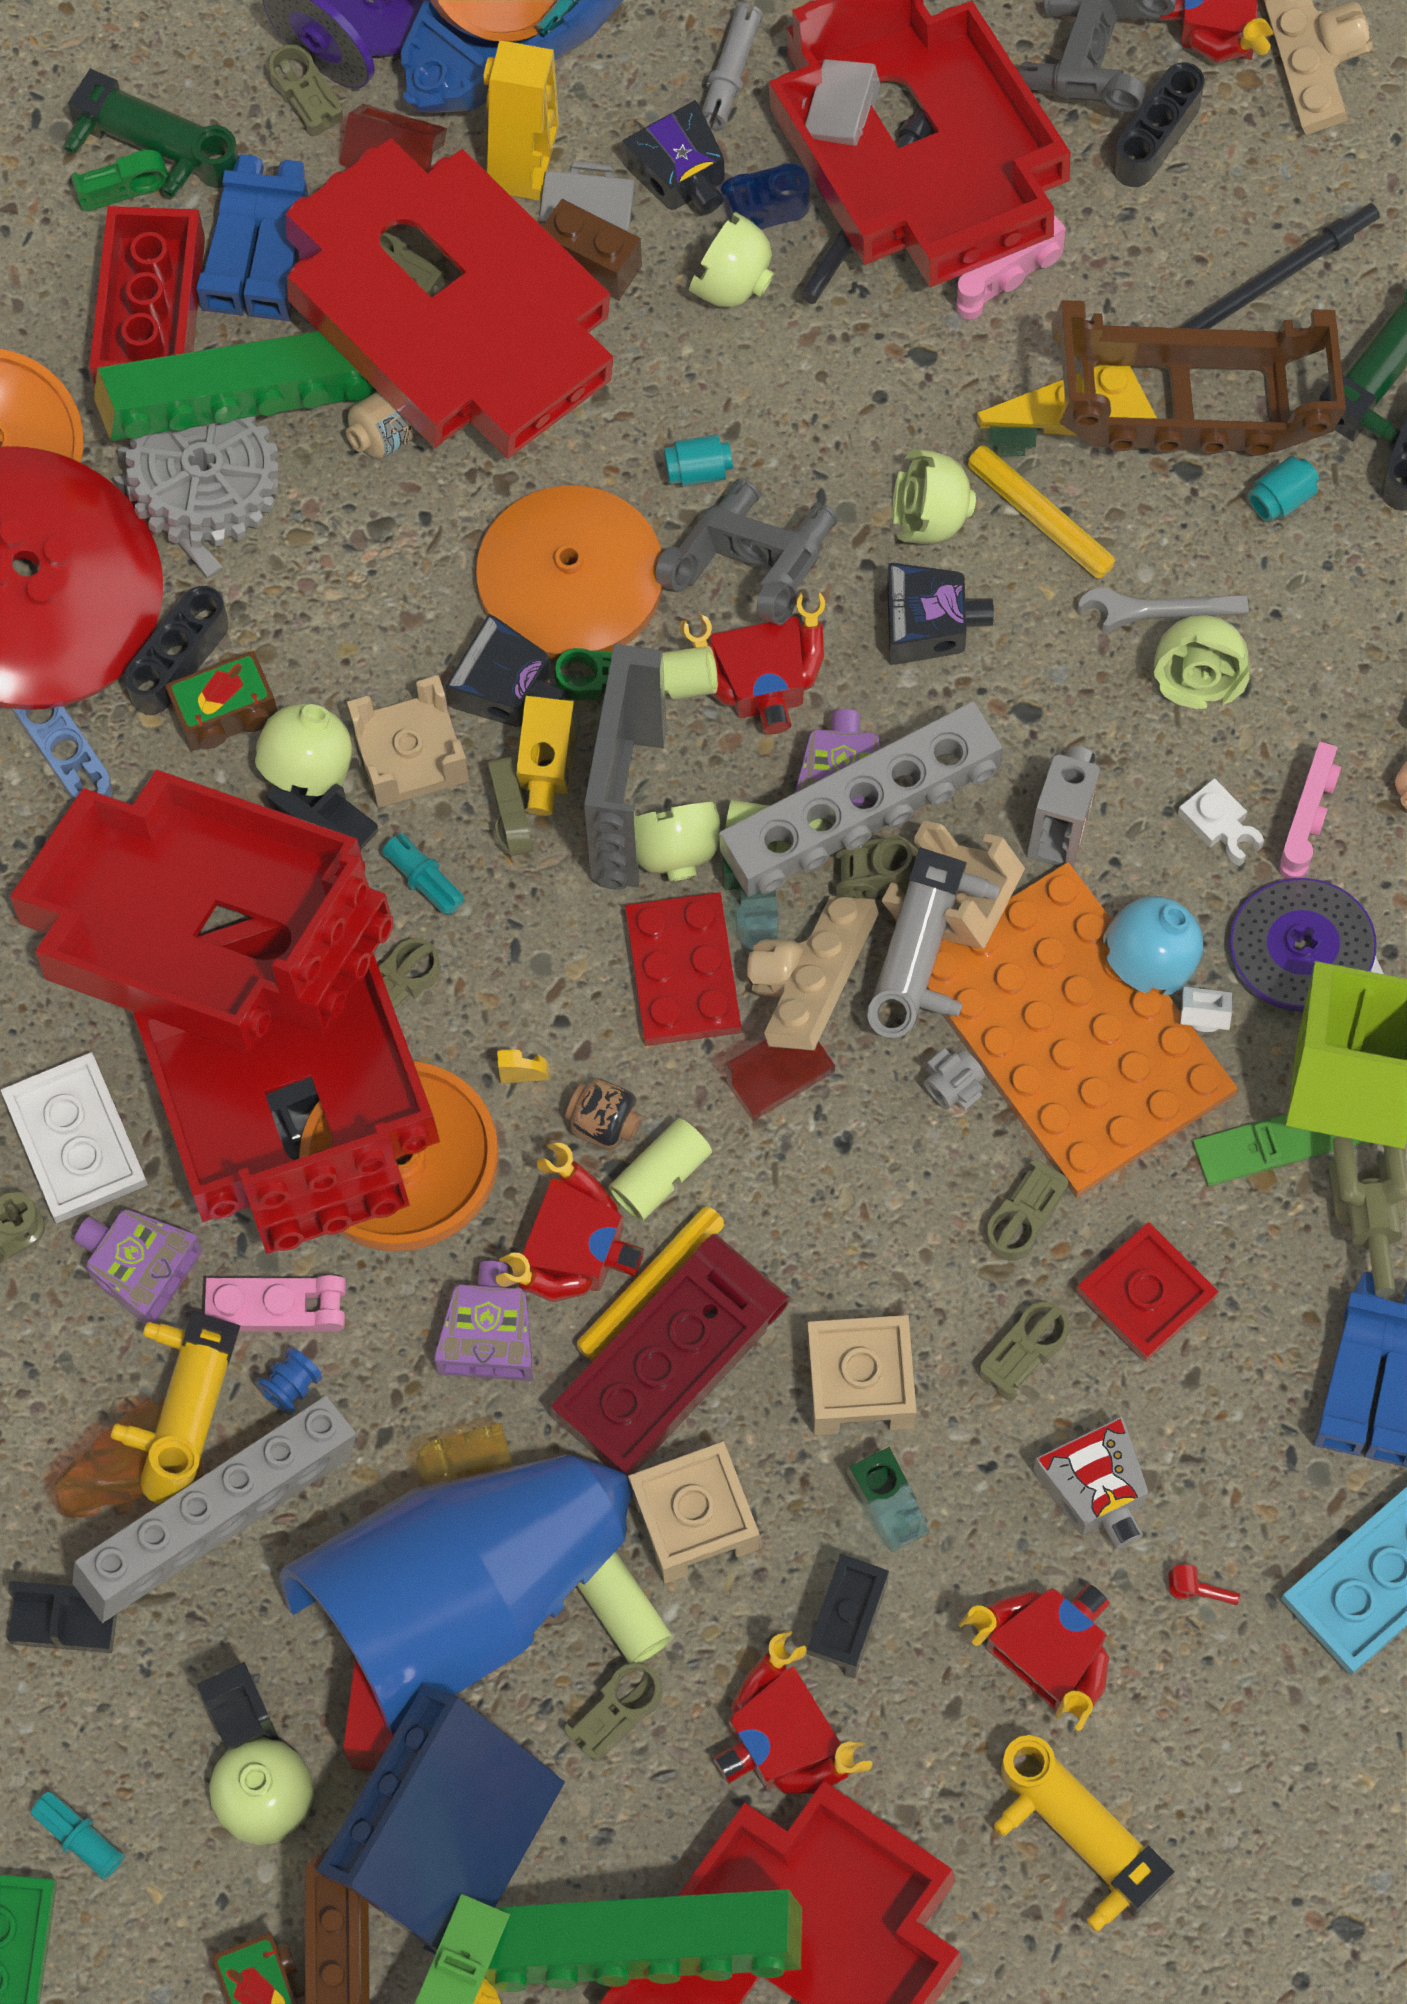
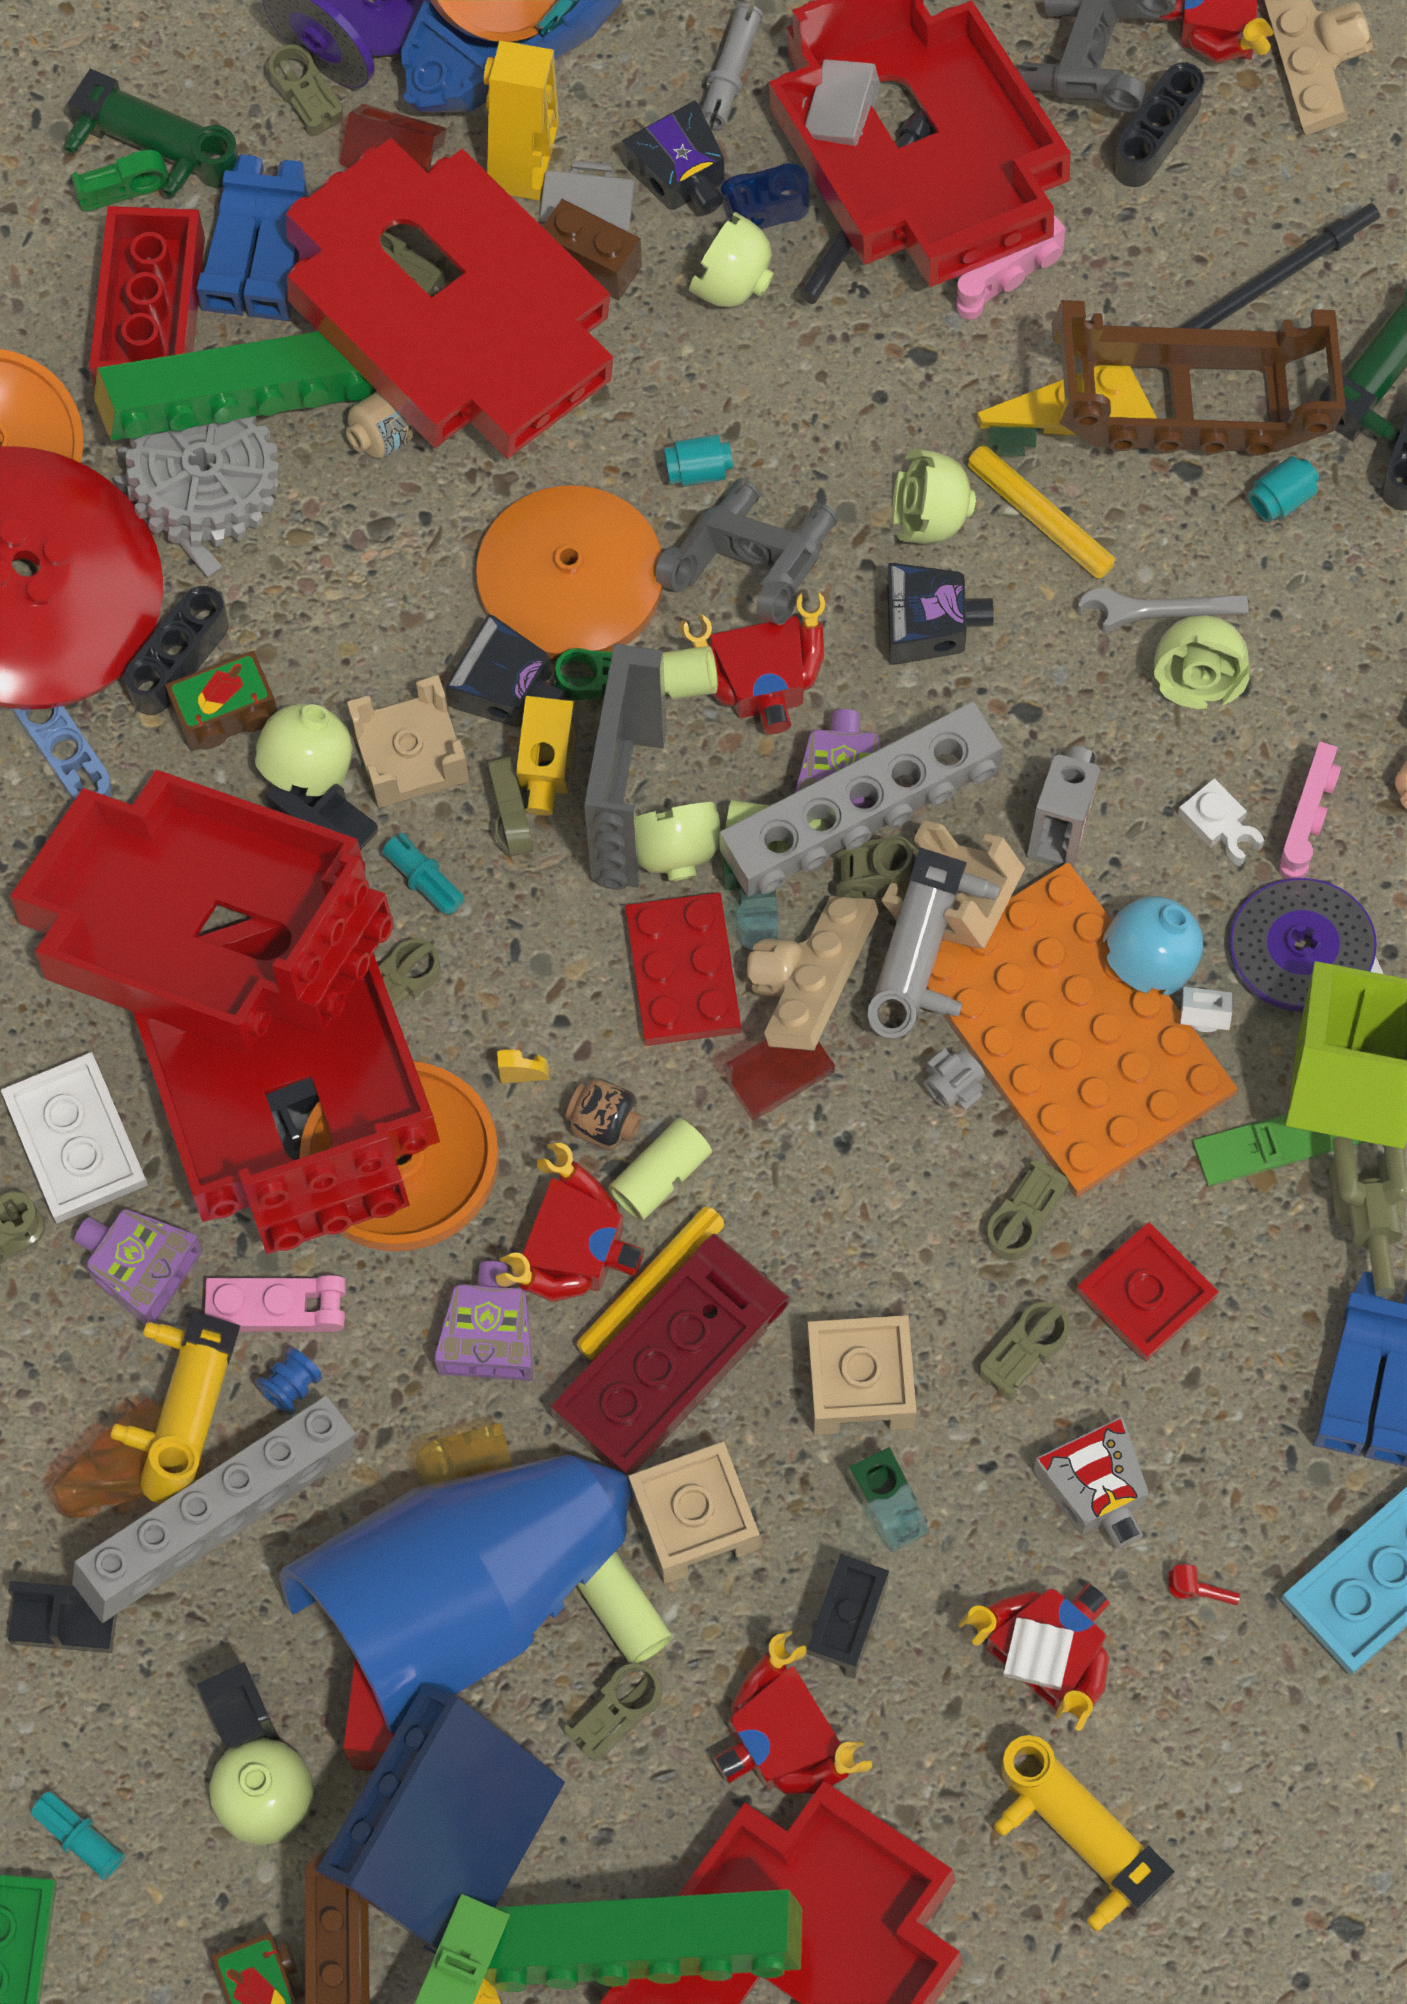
(1038, 1653): none -> white piece

